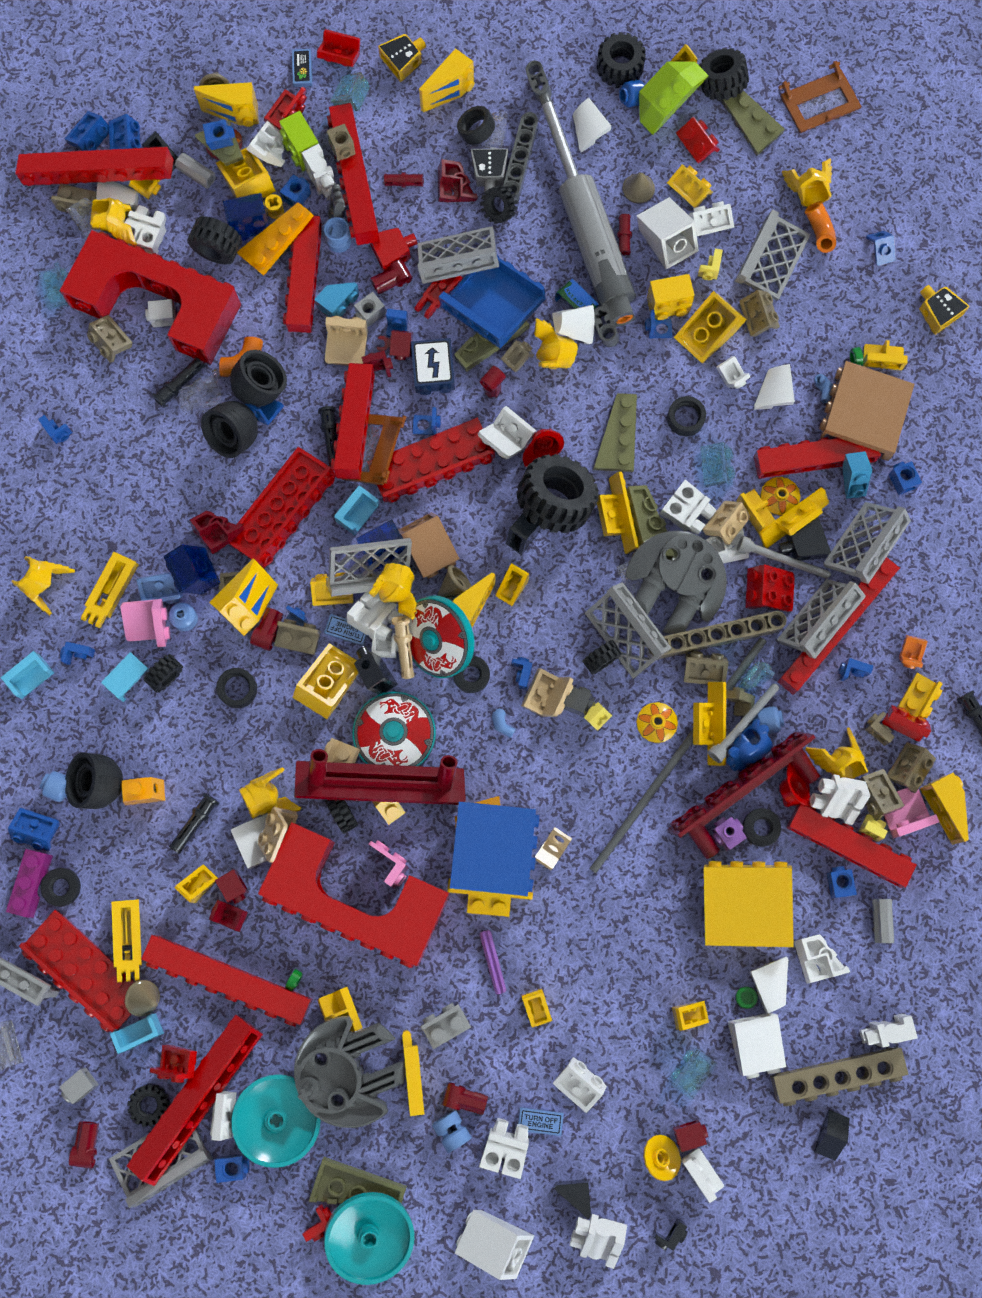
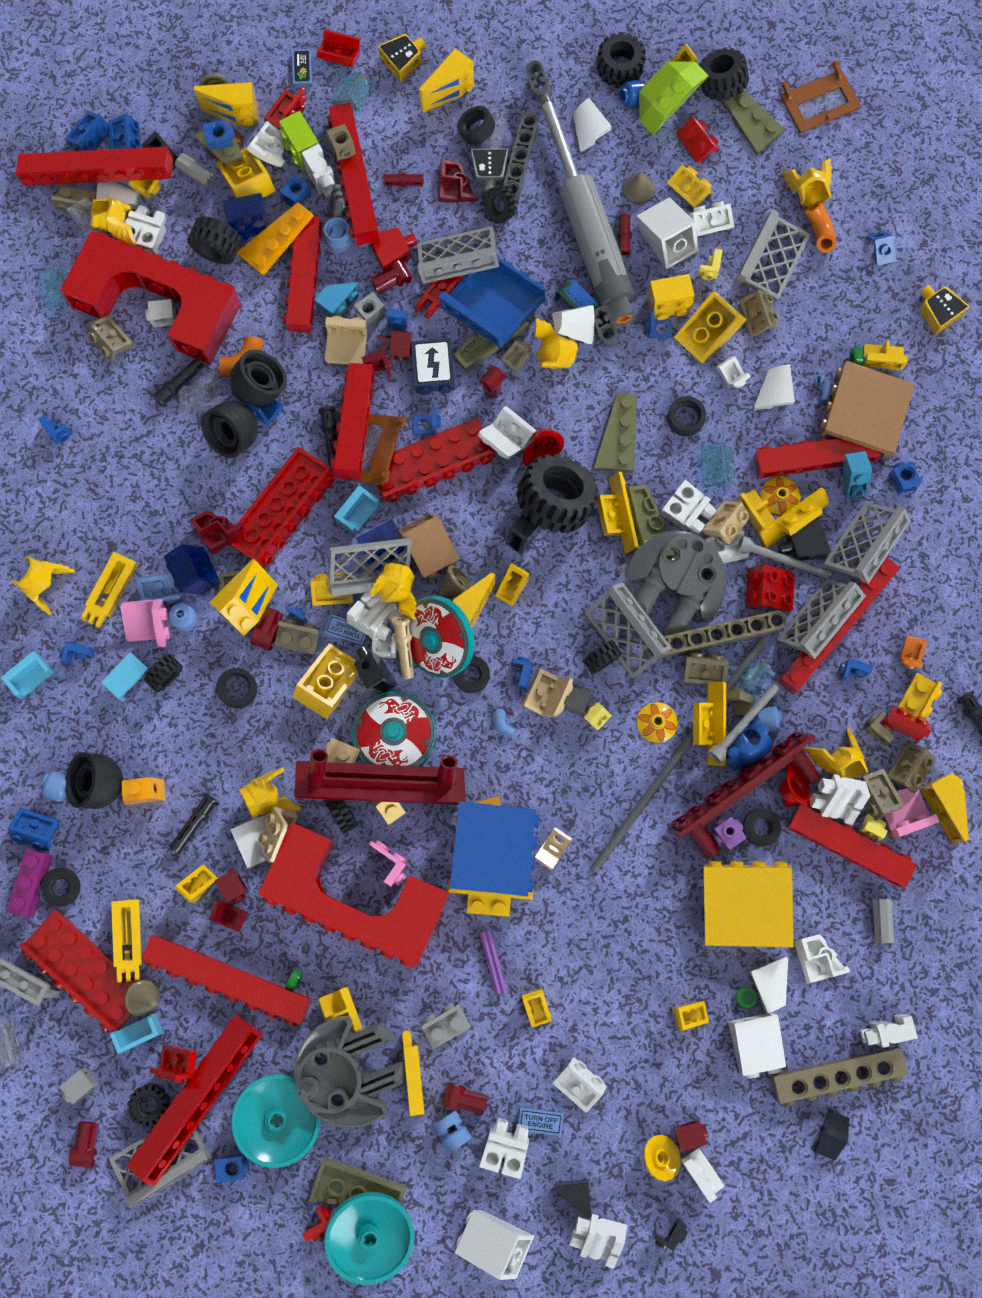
(222, 1115): white bracket -> none
(274, 206): yellow bush -> none
(692, 1072): clear light blue bracket -> none
(849, 888): blue brick -> none

